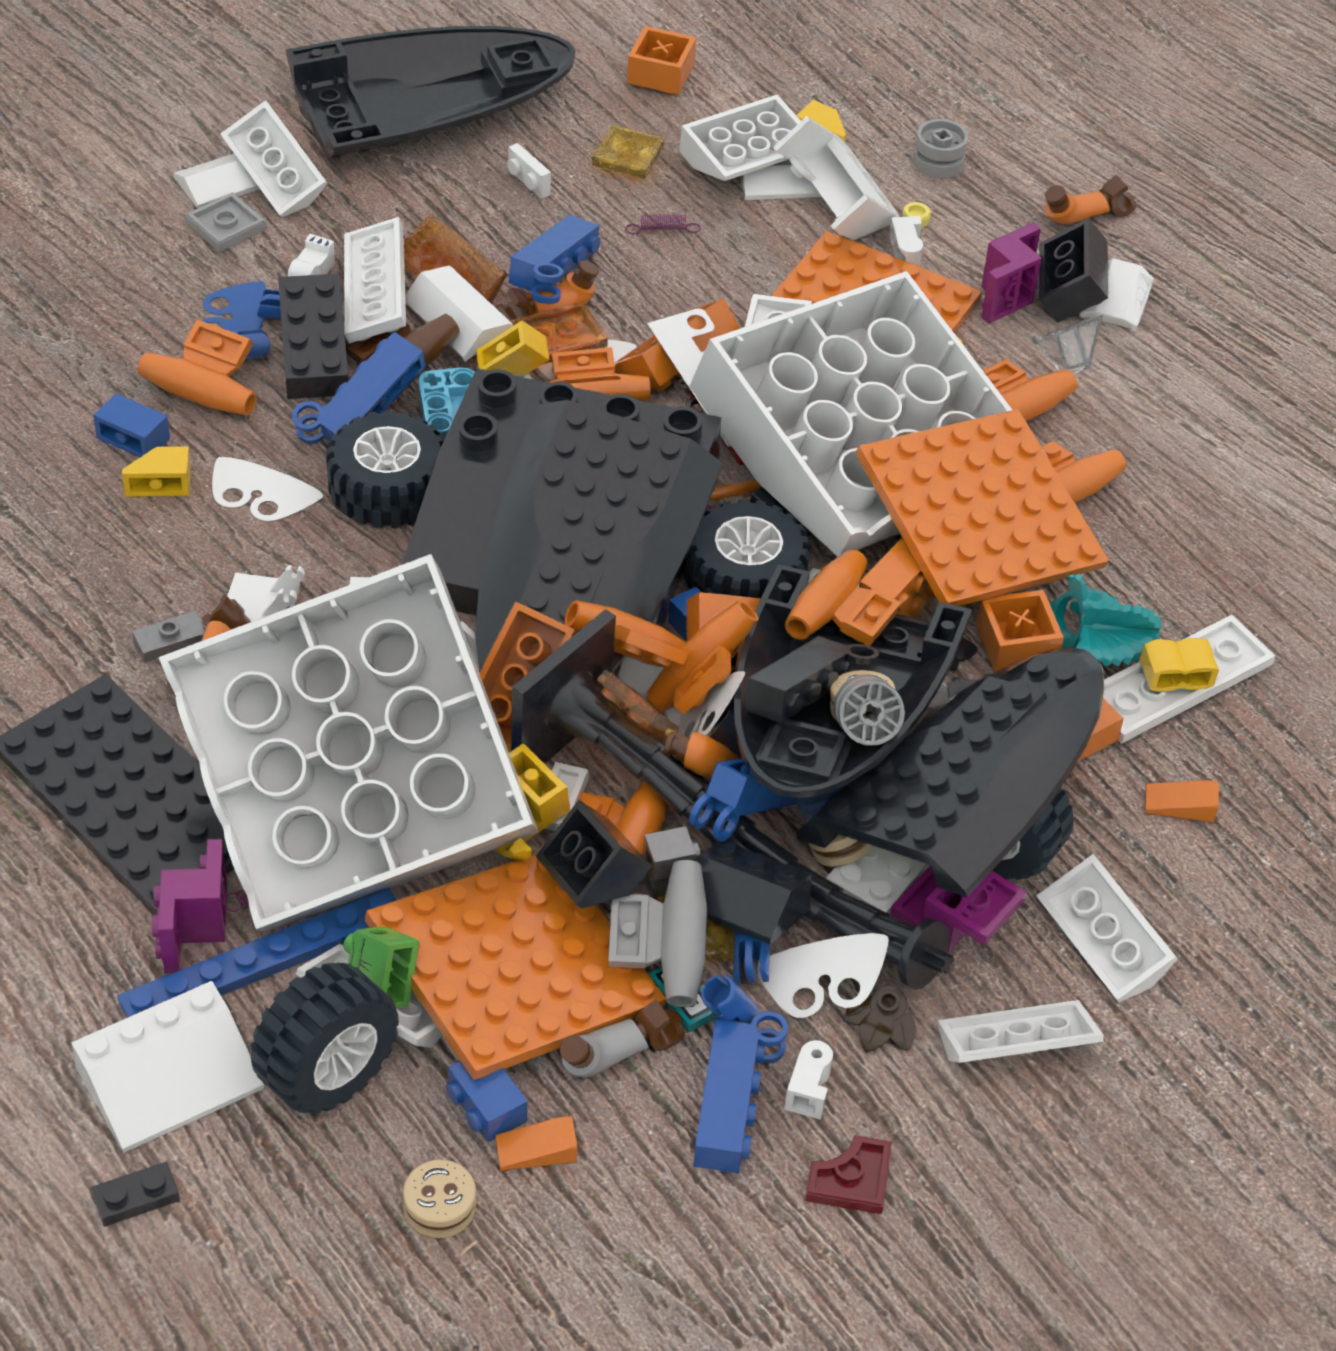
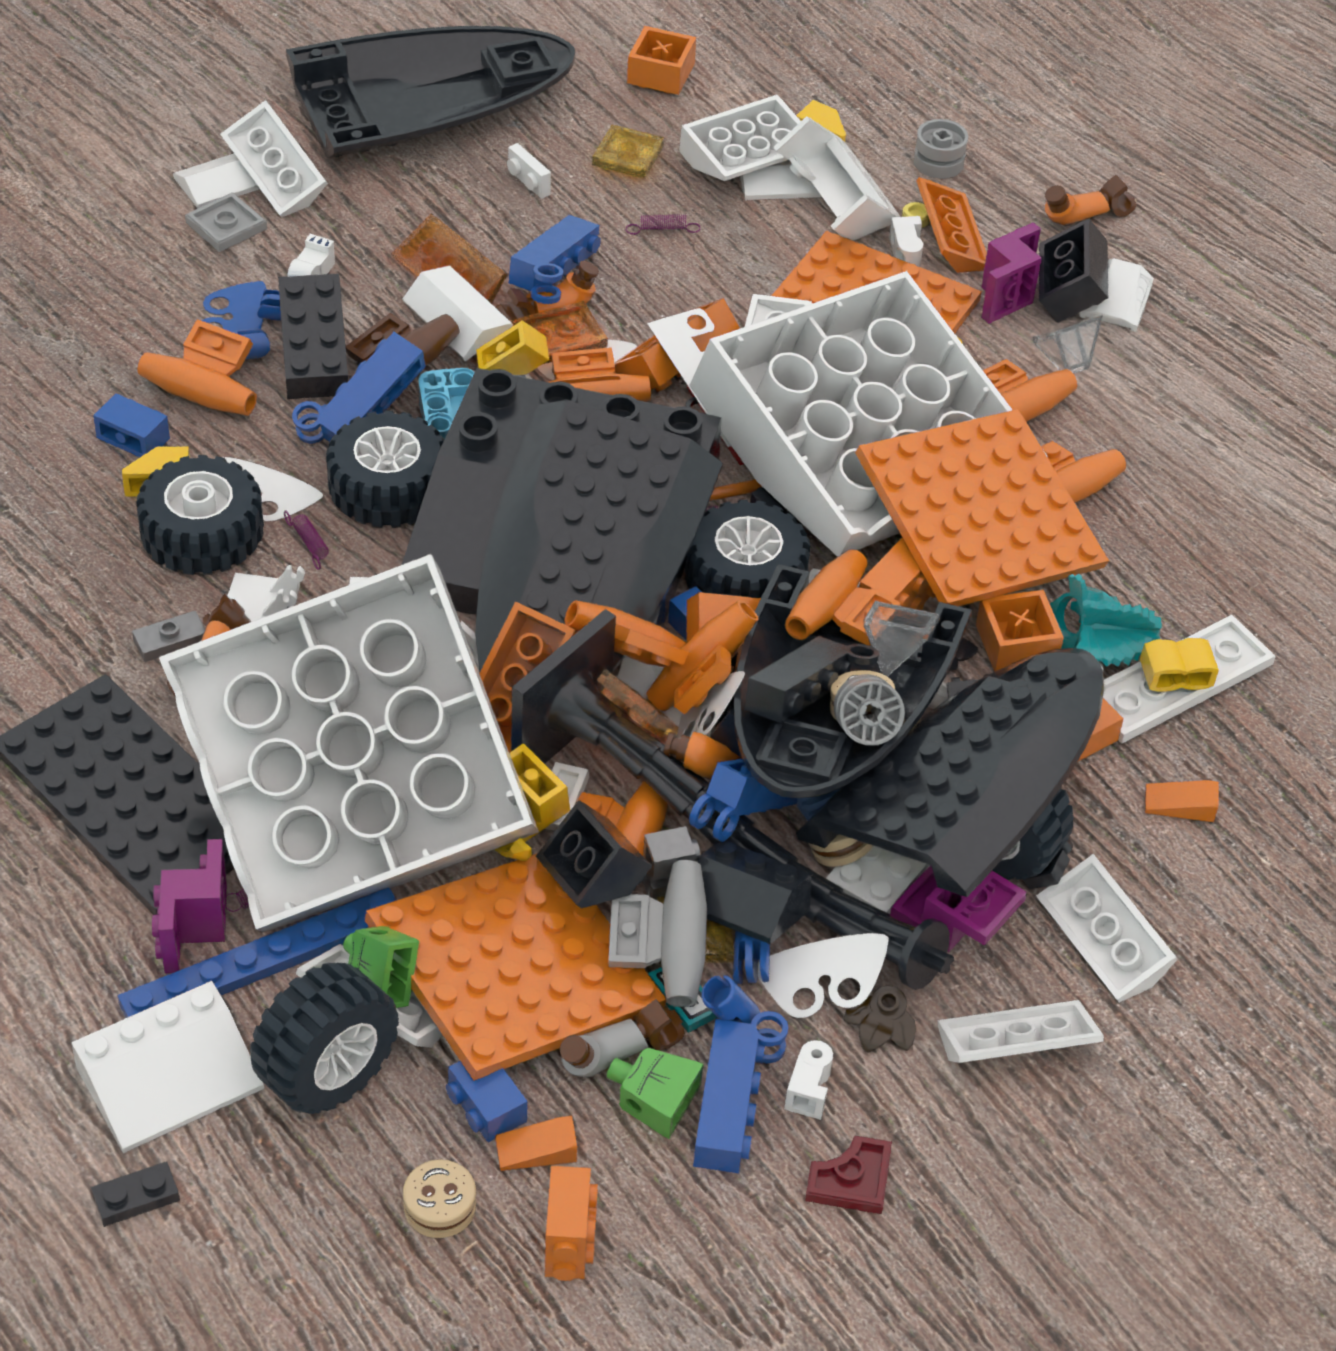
(200, 514): none -> black wheel
(309, 527): none -> magenta piece
(374, 280): white plate -> none
(570, 1223): none -> orange brick
(657, 1088): none -> bright green torso
(897, 632): none -> clear slope
(953, 226): none -> orange slope
(1054, 871): none -> black plate

